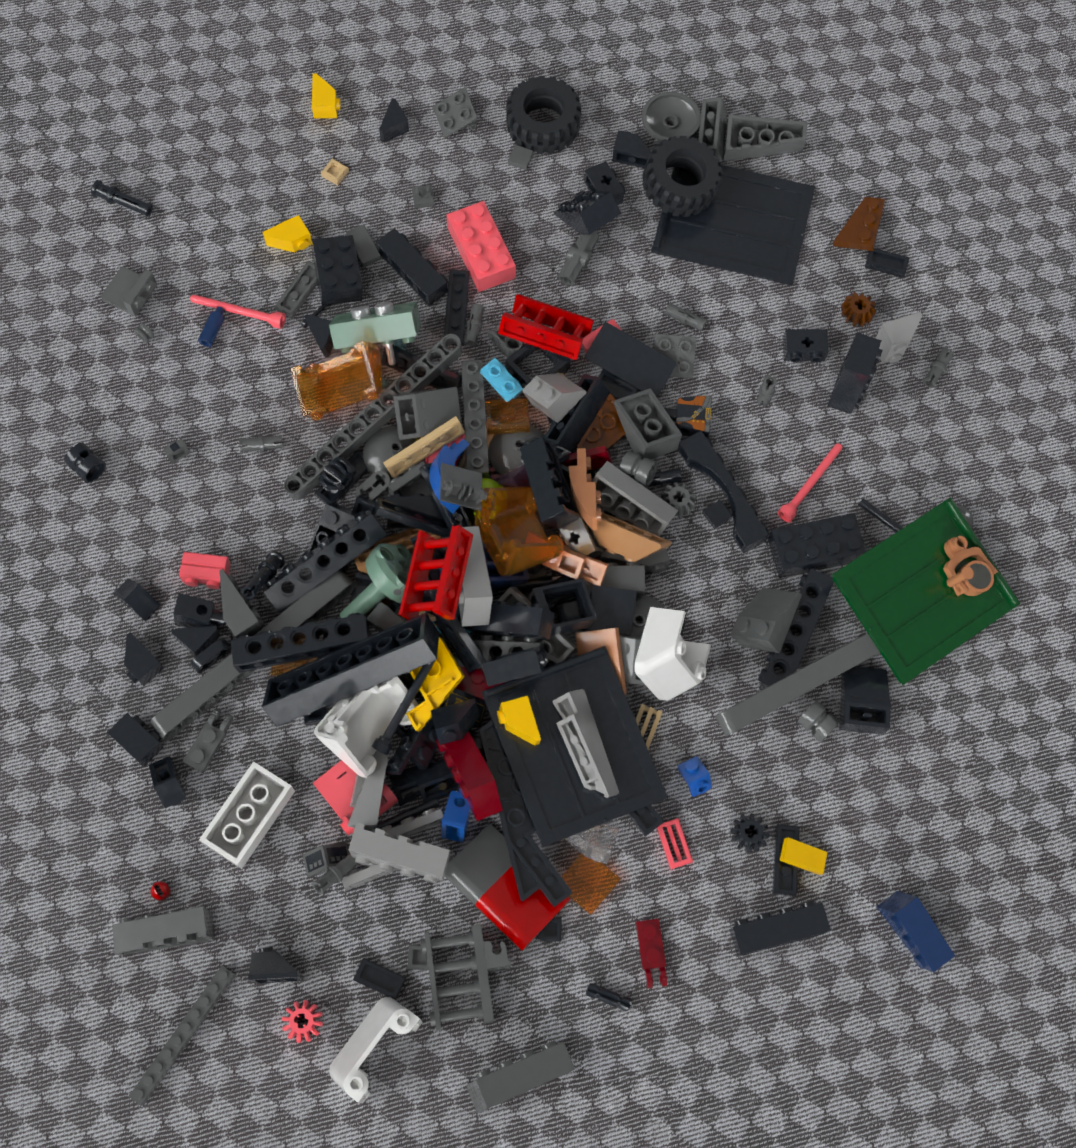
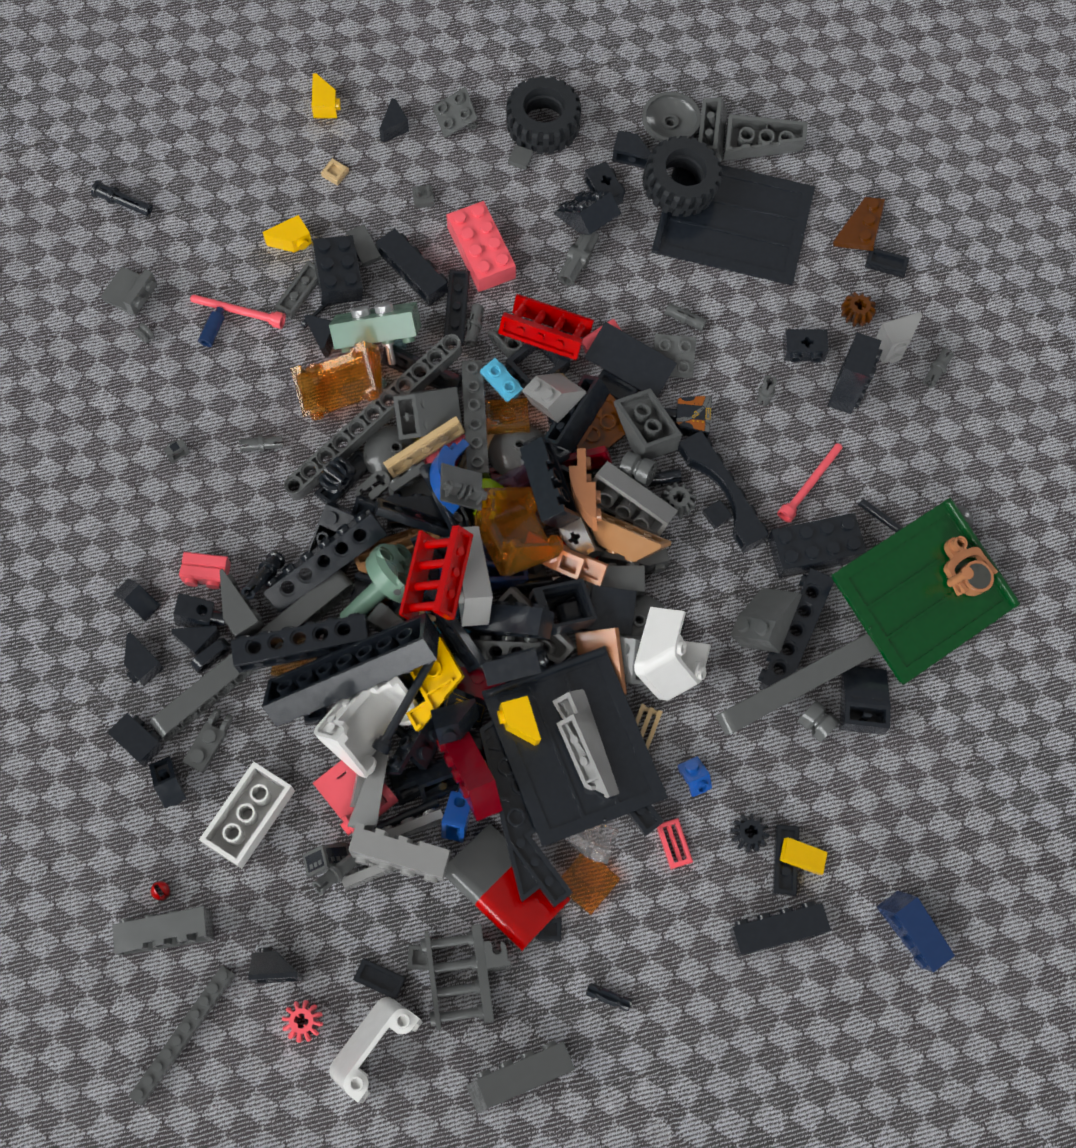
(85, 462): black wheel -> none
(651, 950): dark red hinge -> none

